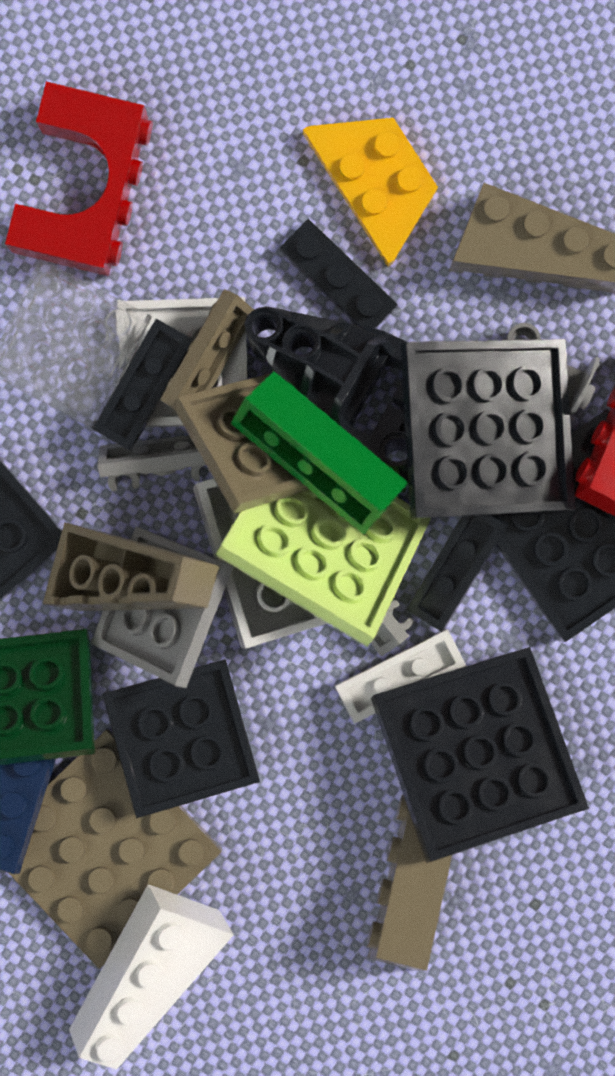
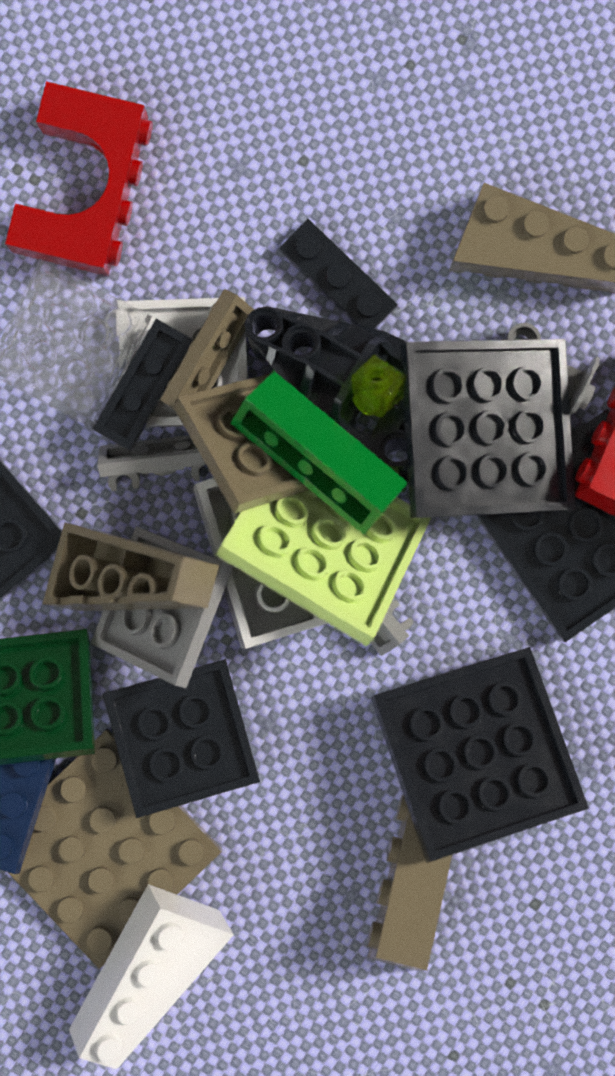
(376, 177): yellow wing -> none
(377, 387): none -> clear neon green plate
(421, 661): white plate -> none
(456, 568): black plate -> none

